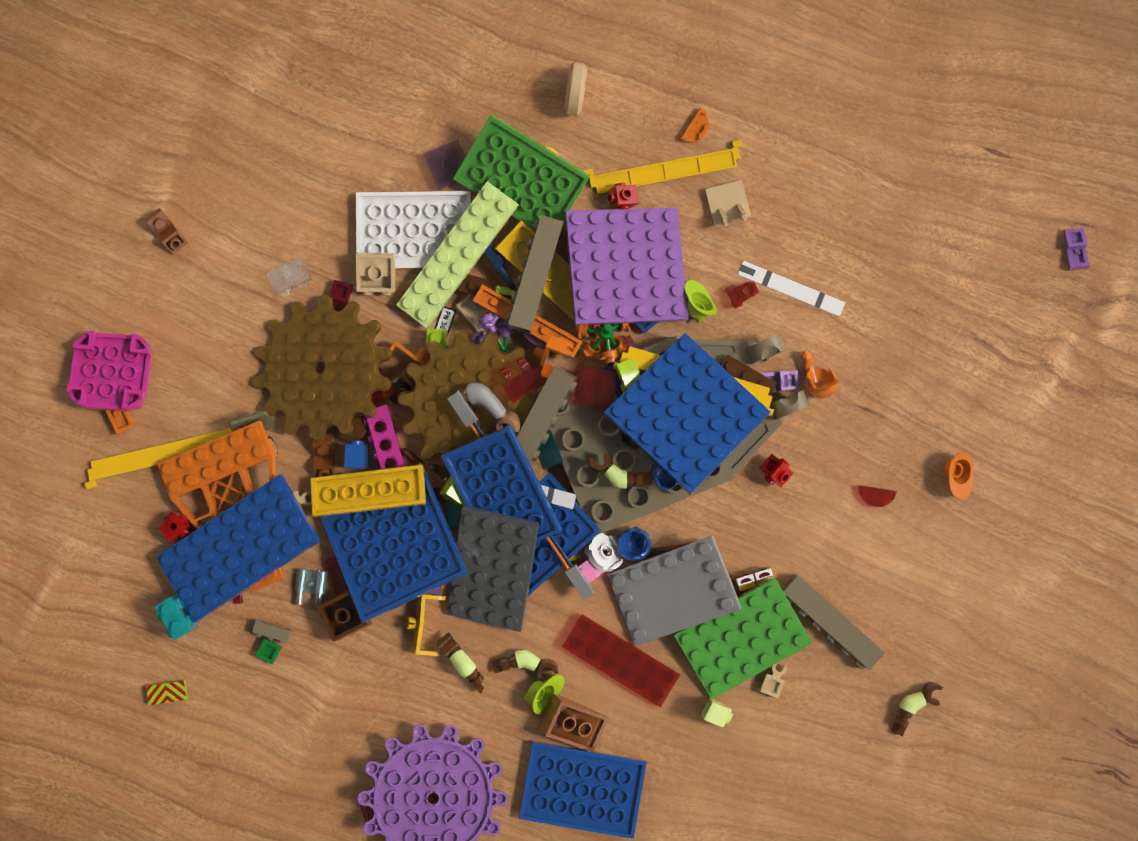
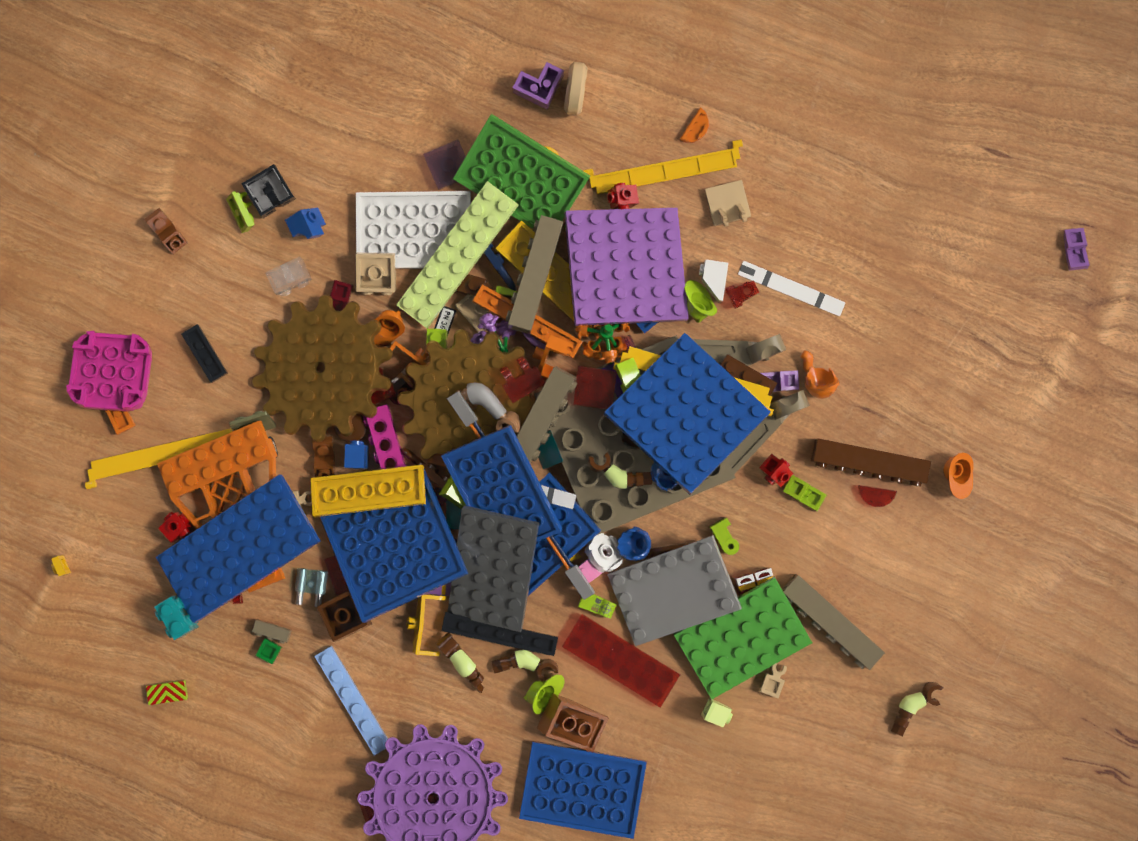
(60, 566): none -> yellow plate
(204, 353): none -> black plate
(239, 209): none -> lime plate
(268, 191): none -> piece
(307, 223): none -> blue brick
(352, 699): none -> light blue plate
(391, 327): none -> orange piece
(525, 639): none -> black plate
(539, 90): none -> medium lavender brick
(598, 605): none -> lime leg
(714, 277): none -> white slope
(723, 536): none -> lime leg
(805, 493): none -> lime slope
(870, 461): none -> reddish brown brick

